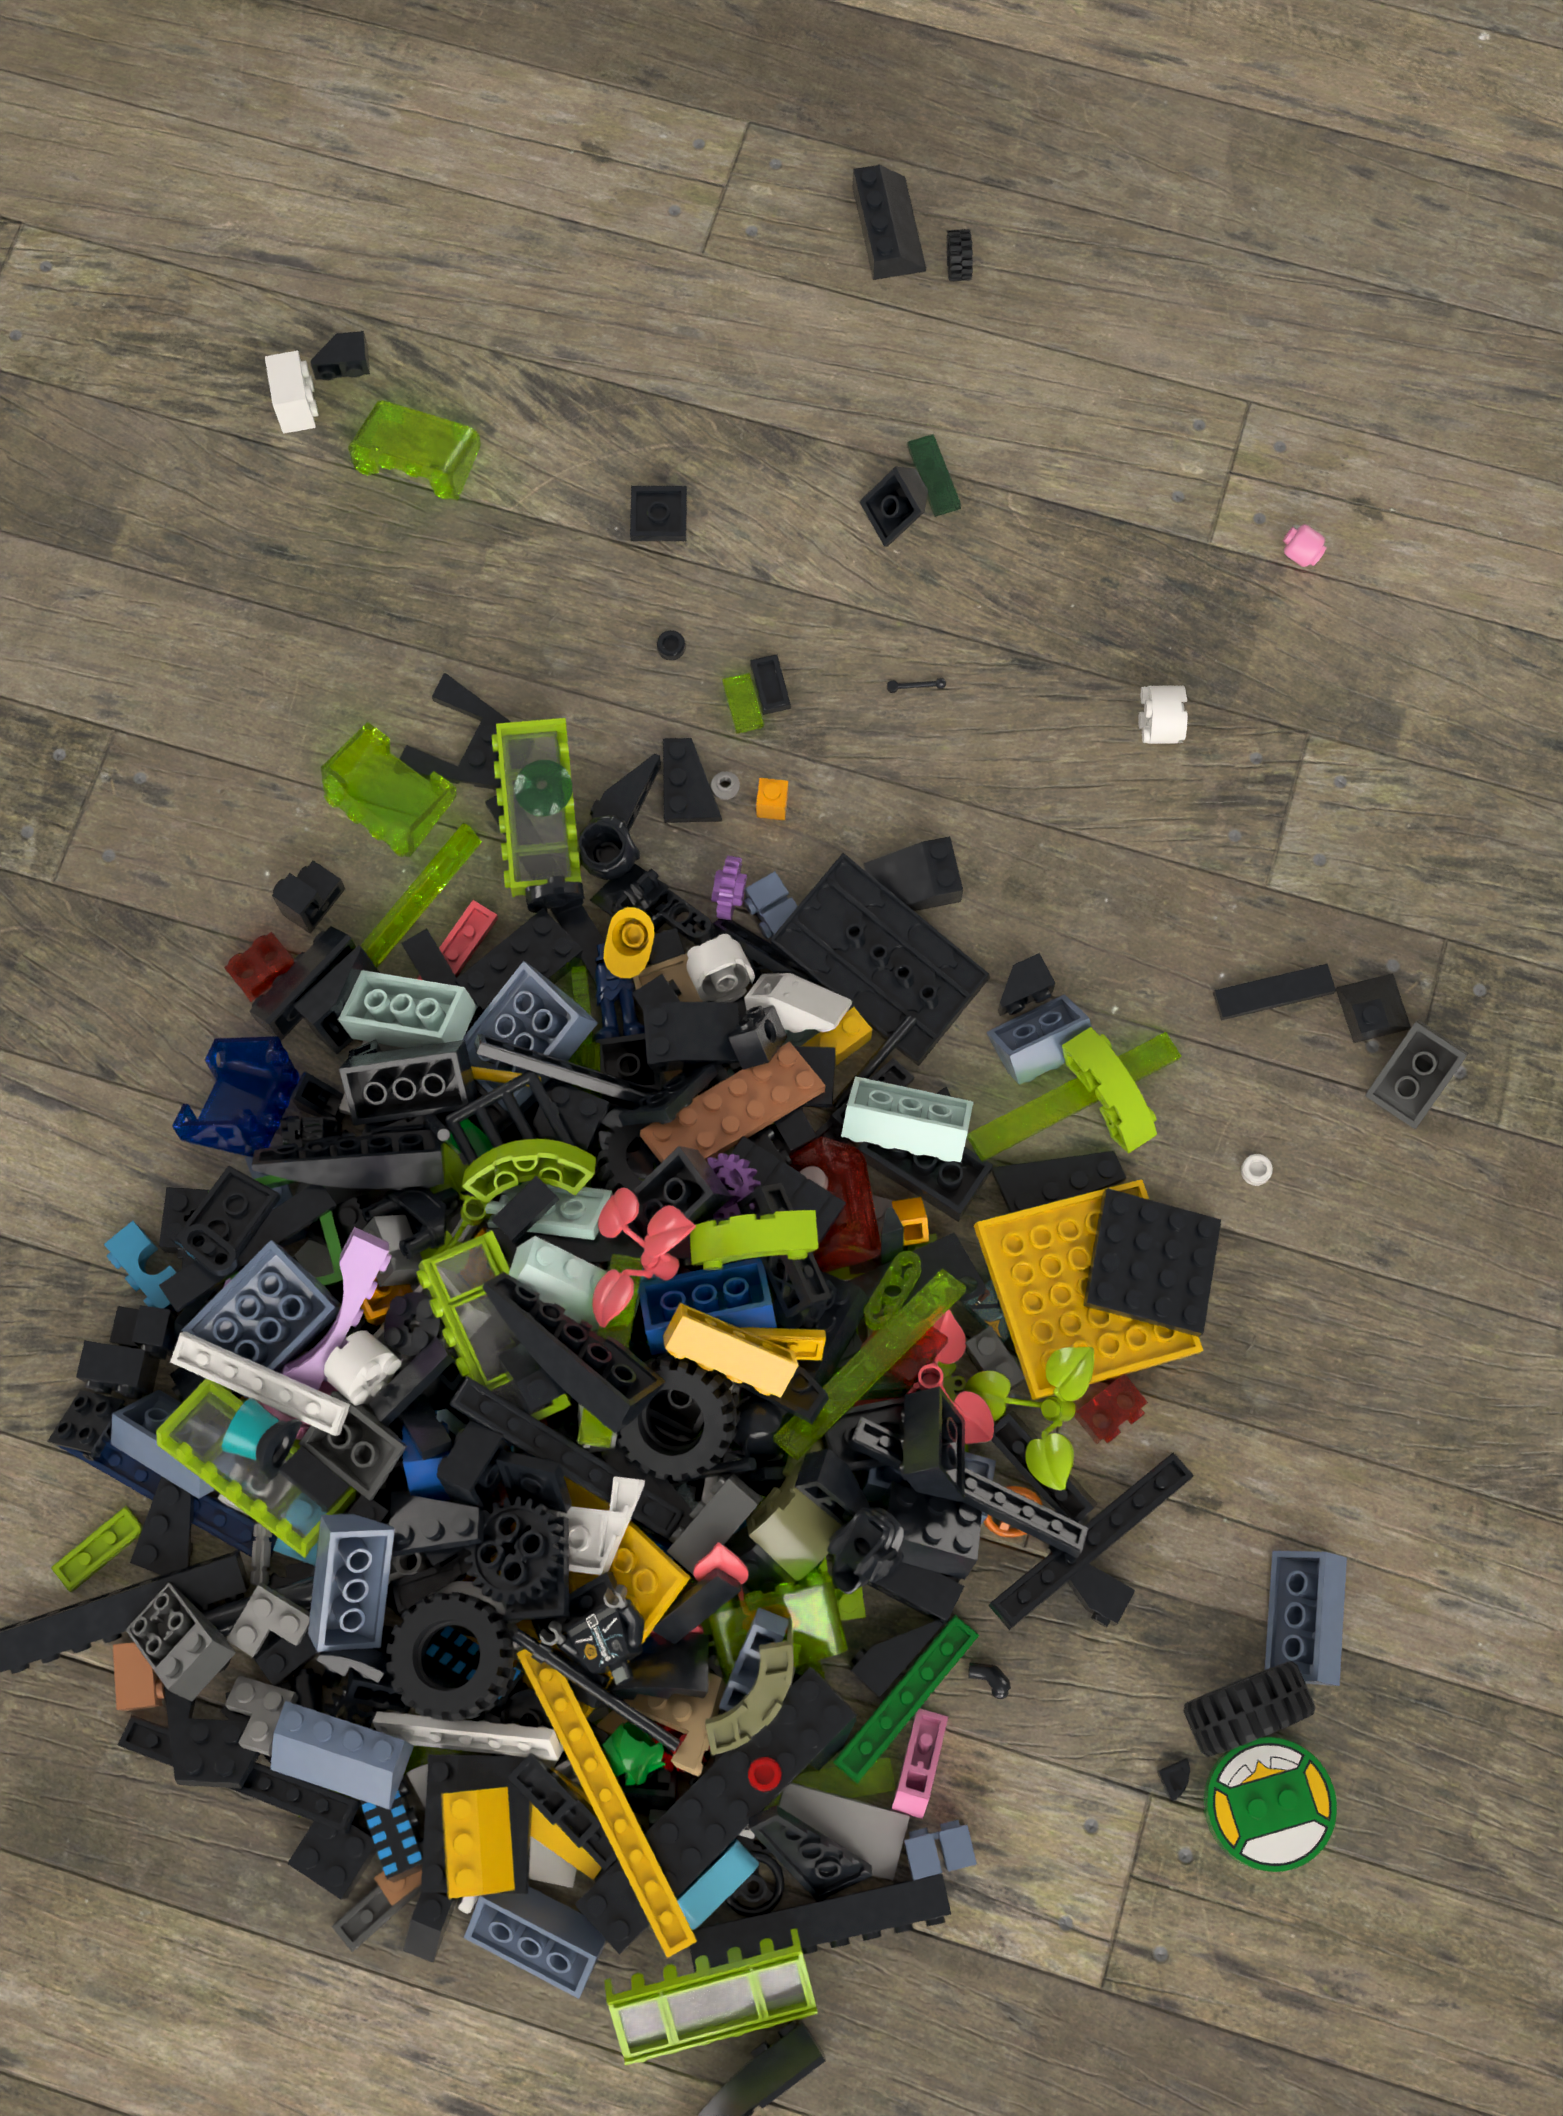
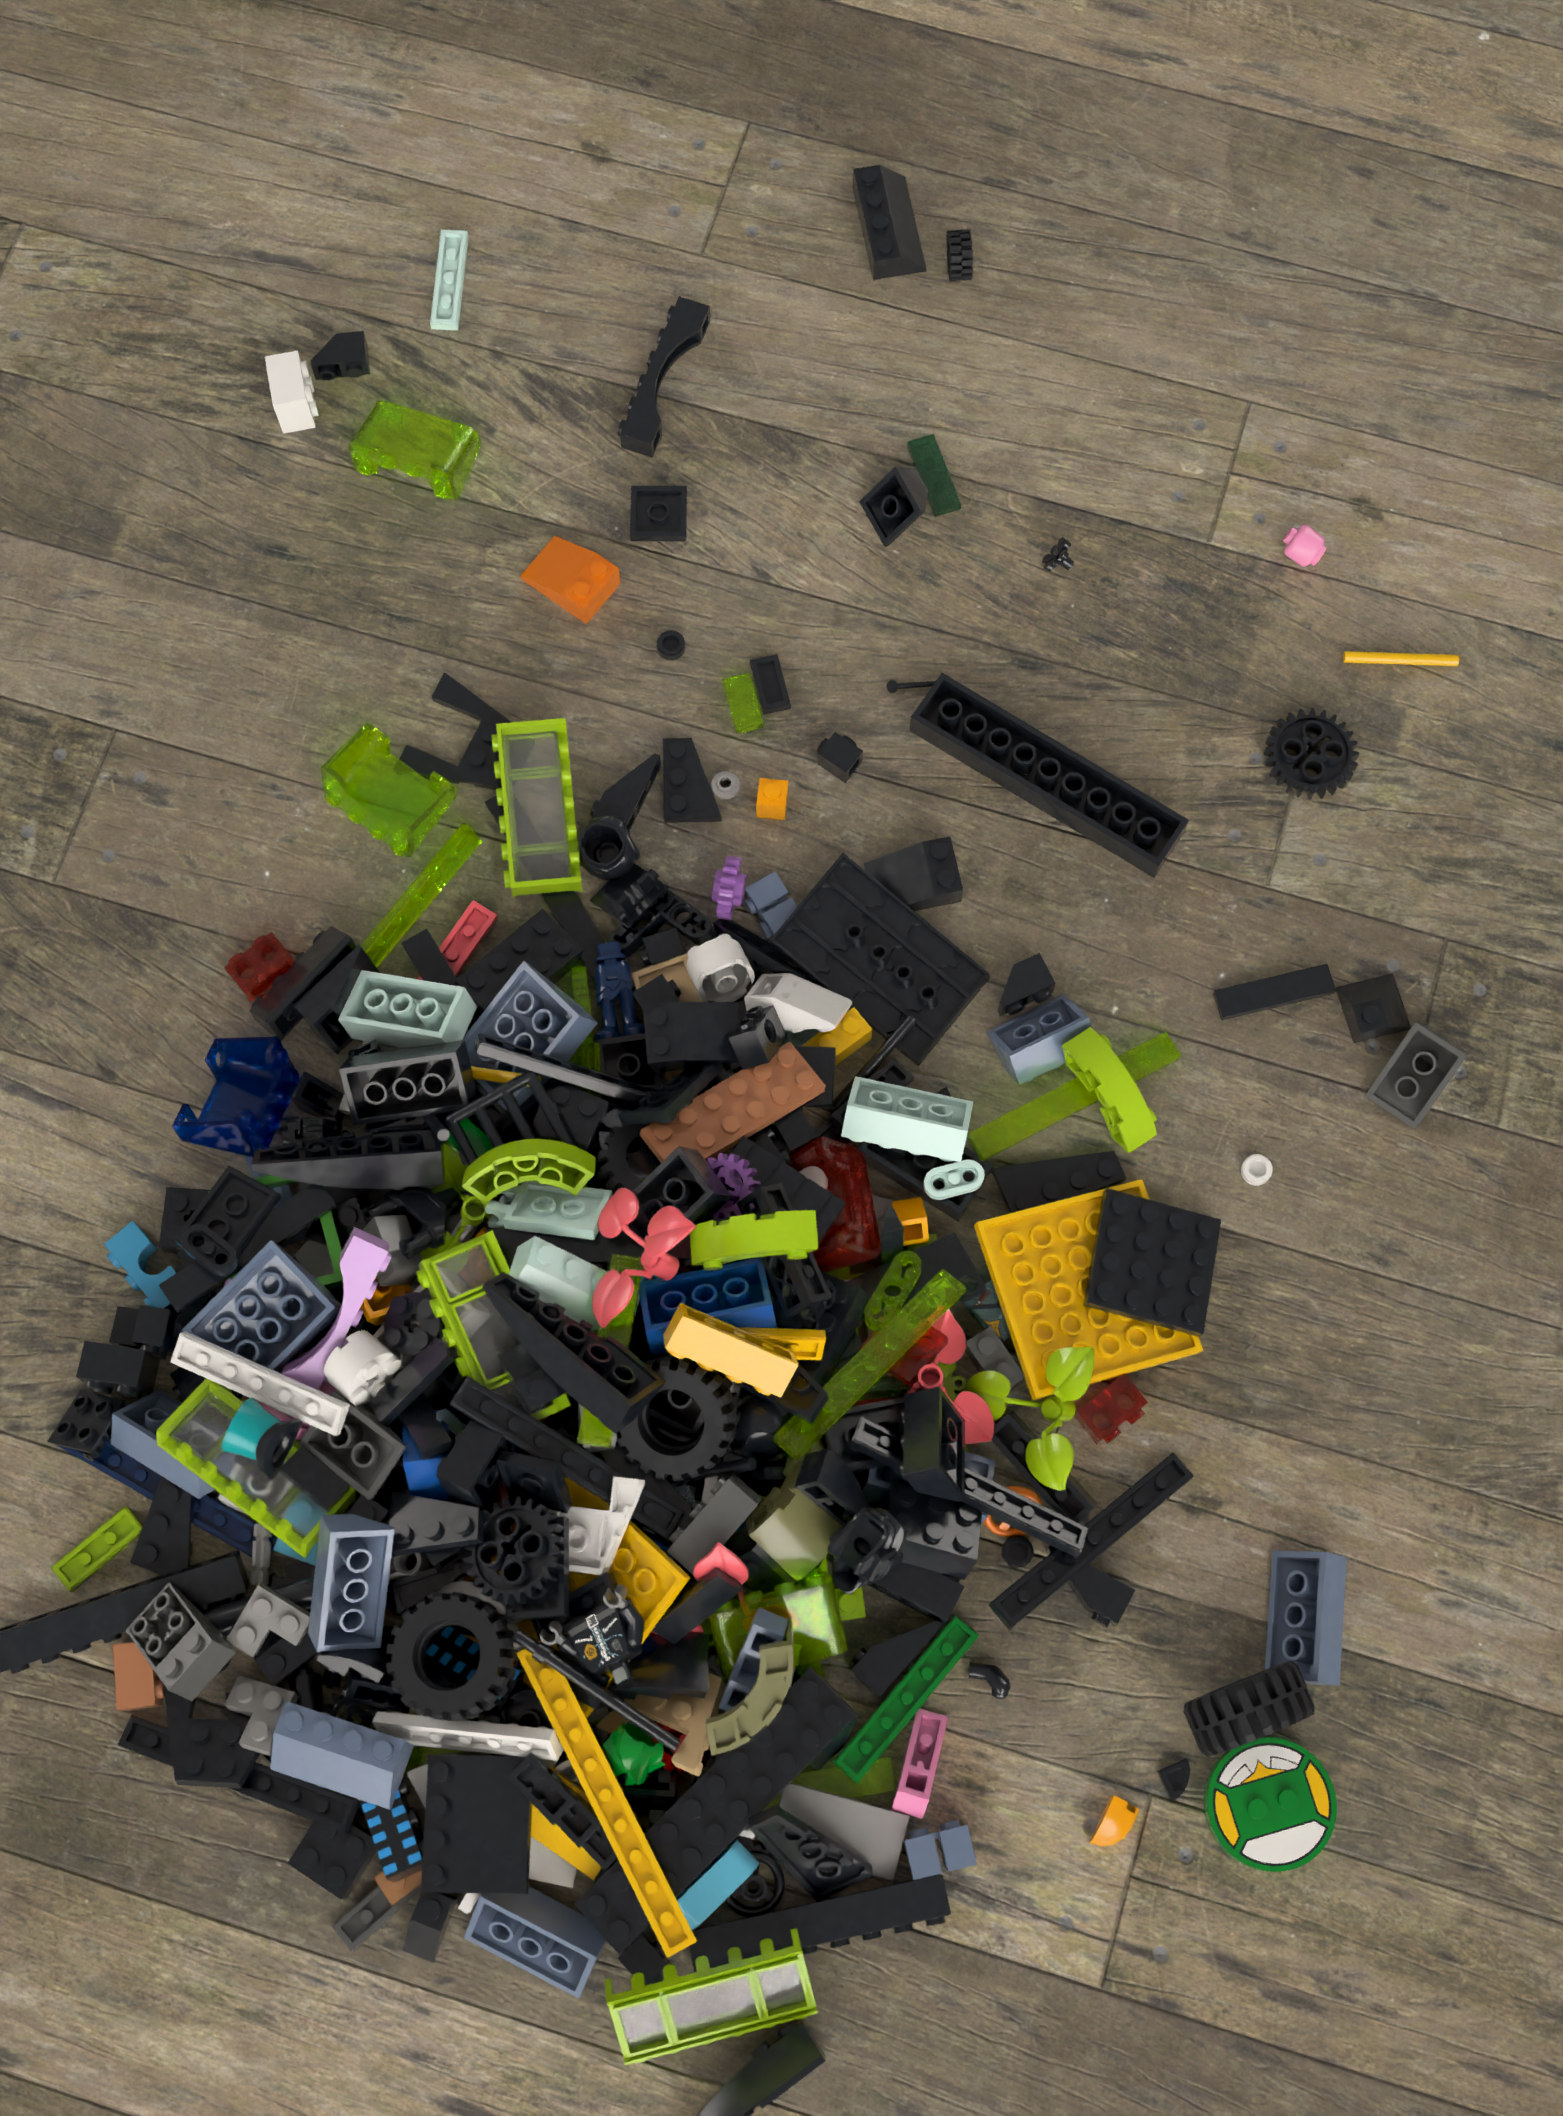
(308, 895): black brick -> none
(449, 280): none -> light aqua tile
(477, 1842): yellow slope -> none
(525, 1209): black tile -> none
(547, 800): clear green dish -> none
(555, 894): black plate -> none
(573, 577): none -> orange slope
(628, 942): yellow piece -> none
(645, 1958): none -> black brick
(684, 331): none -> black arch
(764, 1774): red tile -> none
(839, 756): none -> black brick
(953, 1179): none -> light aqua plate
(1017, 1551): none -> black tile
(1048, 775): none -> black brick
(1058, 556): none -> black plant
(1114, 1822): none -> light orange brick
(1163, 714): white brick -> none
(1330, 771): none -> black gear
(1400, 658): none -> yellow bar

